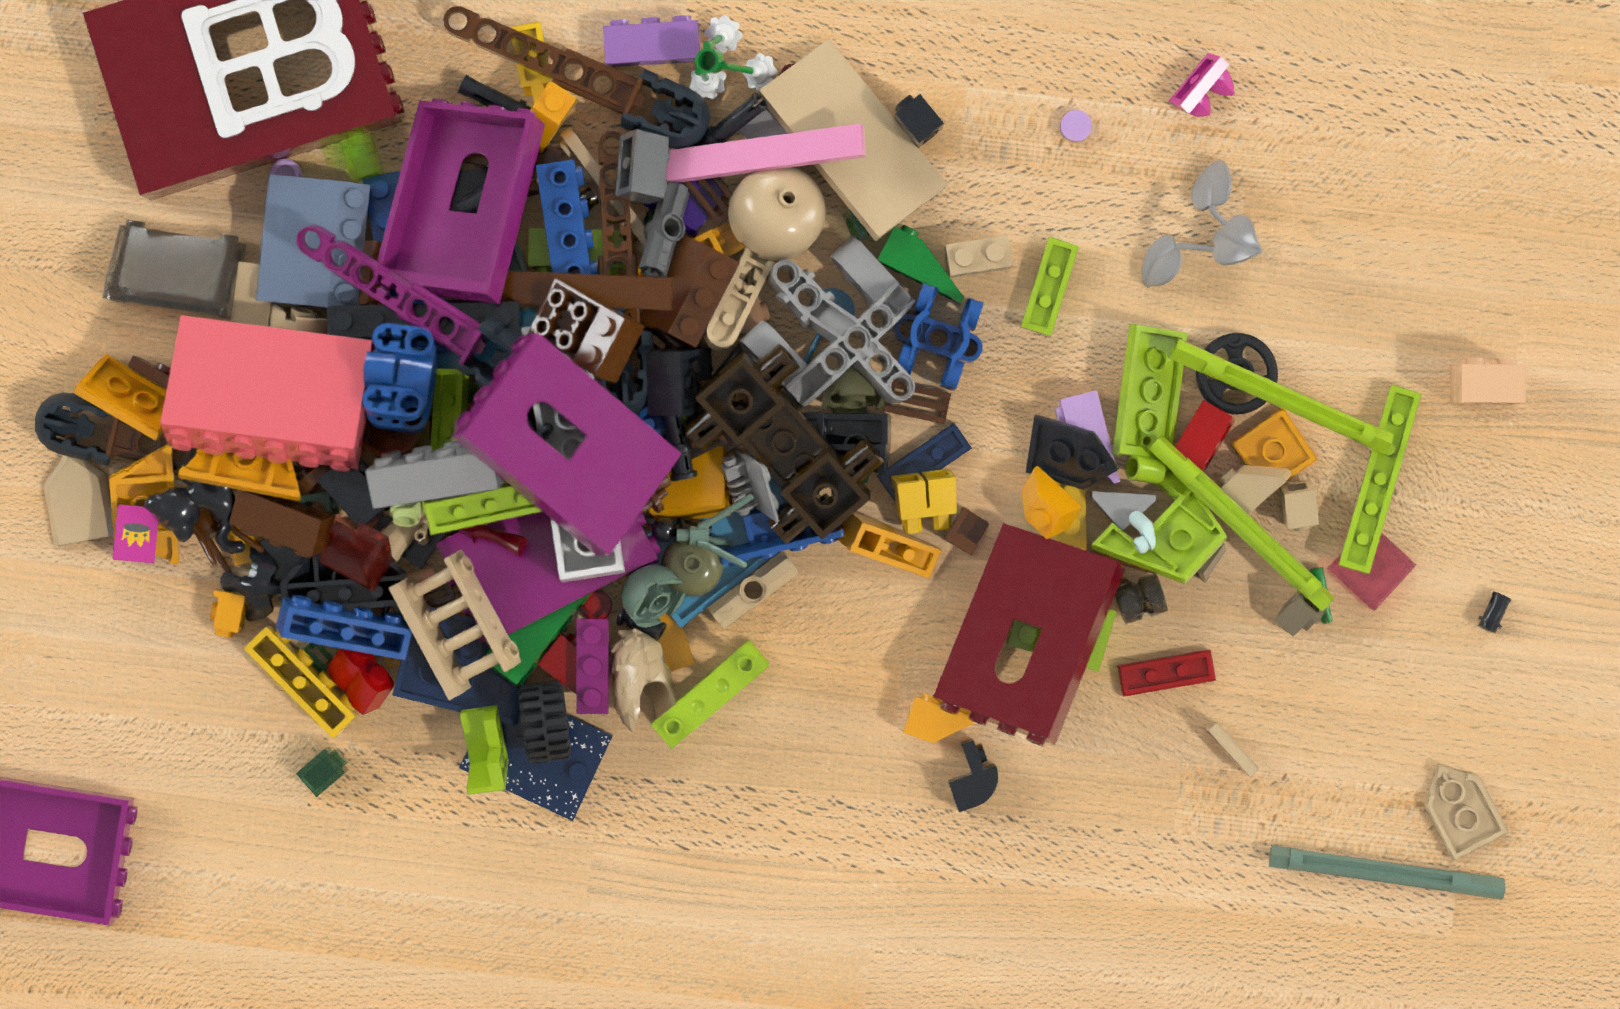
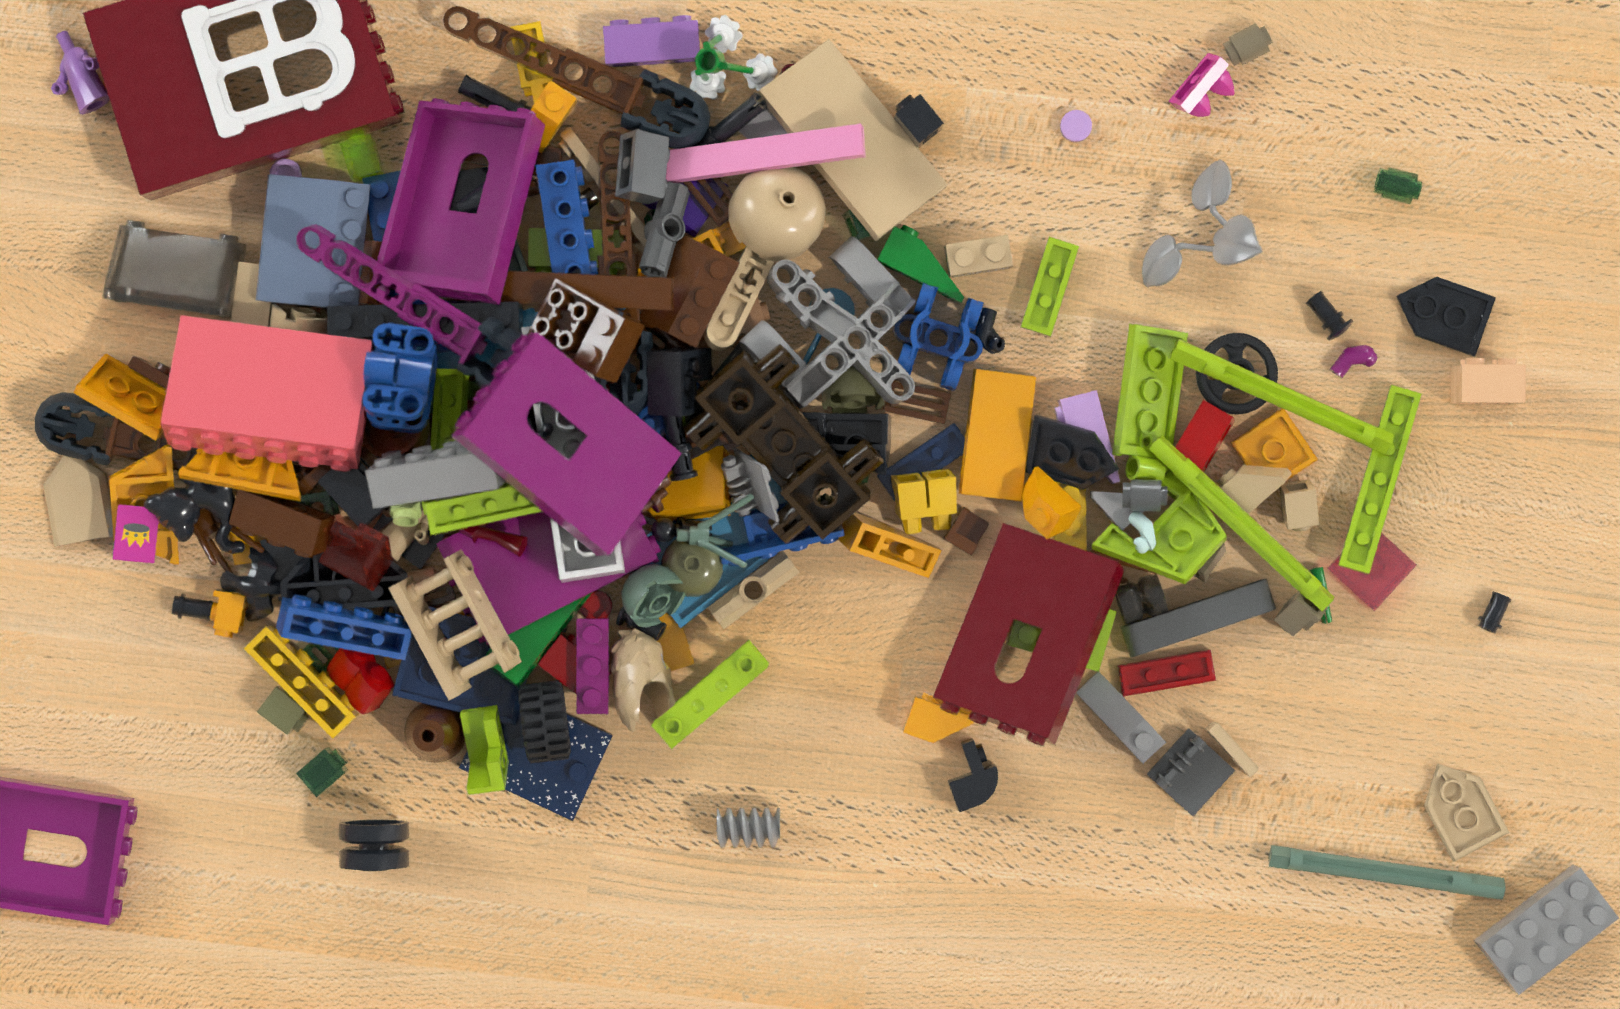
(83, 79): none -> medium lavender piece
(191, 607): none -> black pin
(283, 711): none -> olive brick
(374, 848): none -> black wheel
(446, 728): none -> reddish brown cone
(748, 827): none -> light grey piece
(987, 334): none -> black arm
(997, 435): none -> light orange tile
(1121, 717): none -> light grey slope
(1144, 495): none -> dark grey brick
(1190, 772): none -> dark grey hinge
(1198, 617): none -> dark grey beam
(1248, 44): none -> dark tan brick
(1328, 315): none -> black pin
(1351, 356): none -> magenta arm
(1397, 185): none -> clear green brick
(1447, 314): none -> black tile
(1546, 929): none -> light grey brick

